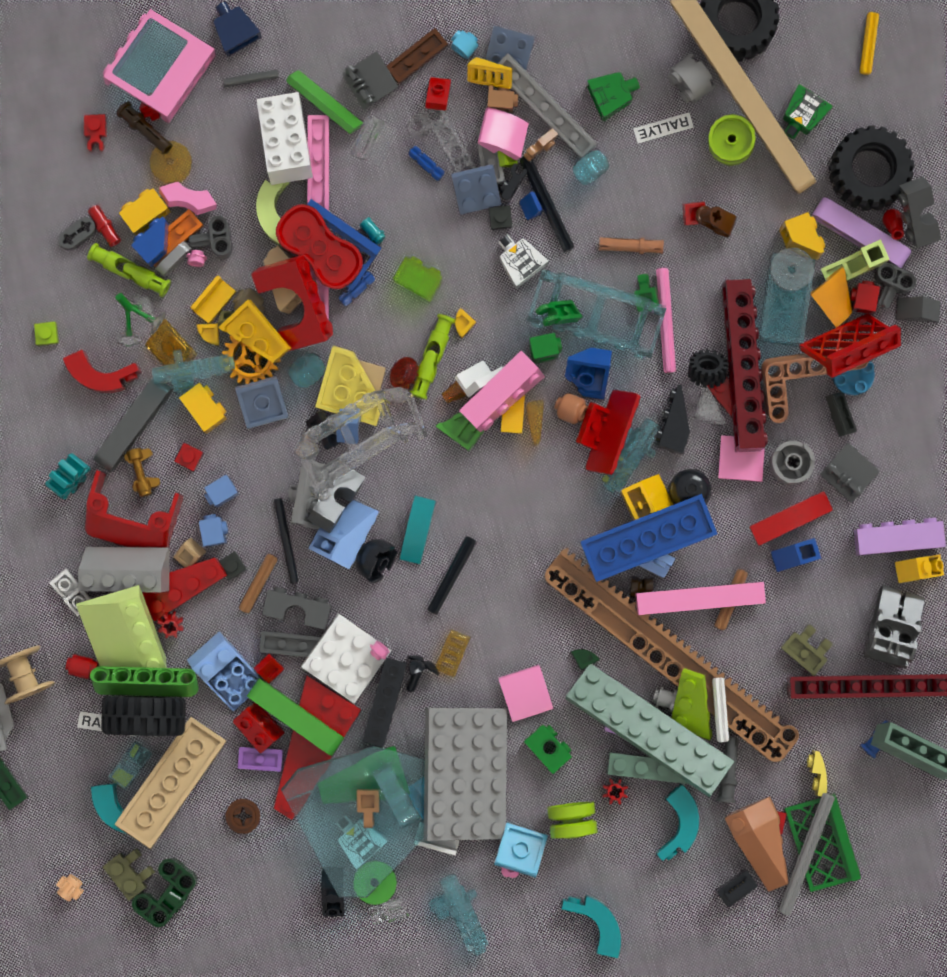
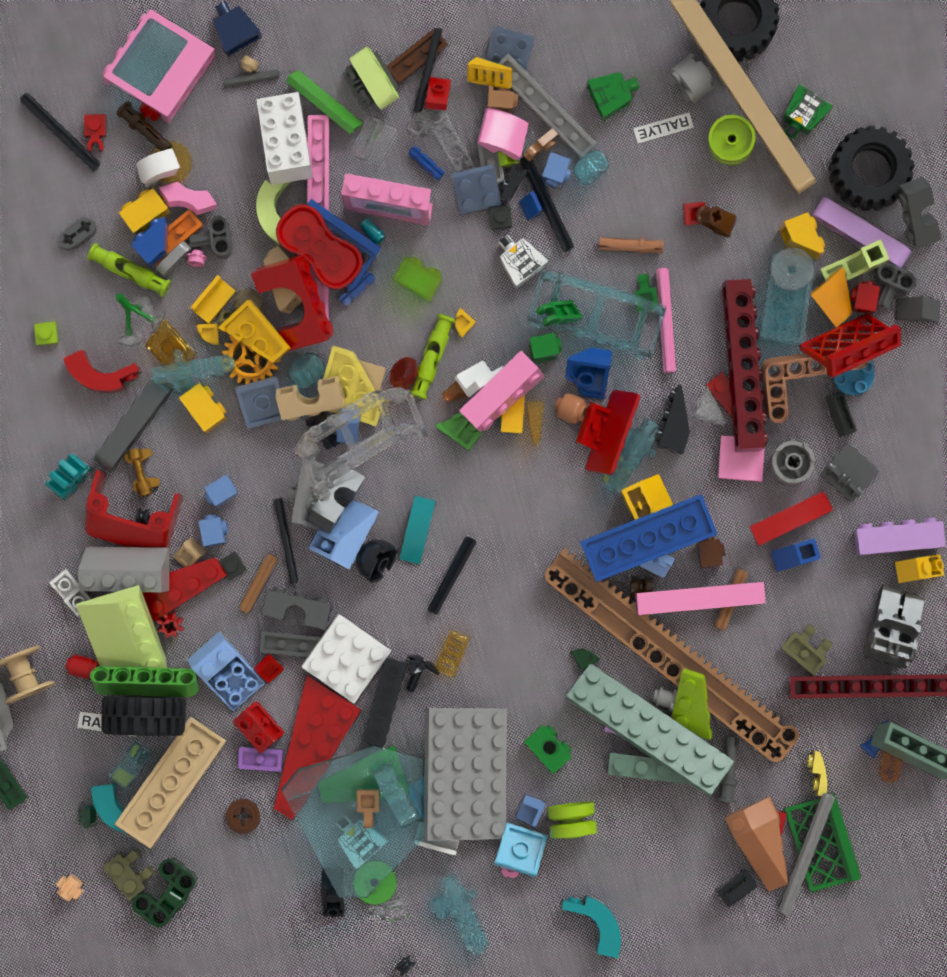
(52, 124): none -> black axle
(87, 815): none -> clear green slope
(104, 225): red pin -> none
(143, 516): none -> black bush
(157, 167): none -> white brick
(189, 457): red plate -> none
(249, 64): none -> tan plate
(293, 404): none -> tan arch
(295, 717): bright green beam -> none
(374, 78): none -> yellowish green beam
(379, 650): bright pink plate -> none
(387, 199): none -> bright pink panel
(404, 965): none -> black bush
(427, 69): none -> black bar
(464, 44): medium azure plate -> none
(525, 693): bright pink slope -> none
(530, 810): none -> medium blue panel
(556, 170): none -> medium blue brick
(609, 788): red gear -> none
(688, 824): teal arch -> none
(689, 484): black cylinder -> none
(707, 360): black tyre -> none
(710, 552): none -> reddish brown brick
(720, 709): white axle -> none
(869, 43): yellow axle -> none
(885, 764): none -> clear orange beam
(893, 222): red cone -> none

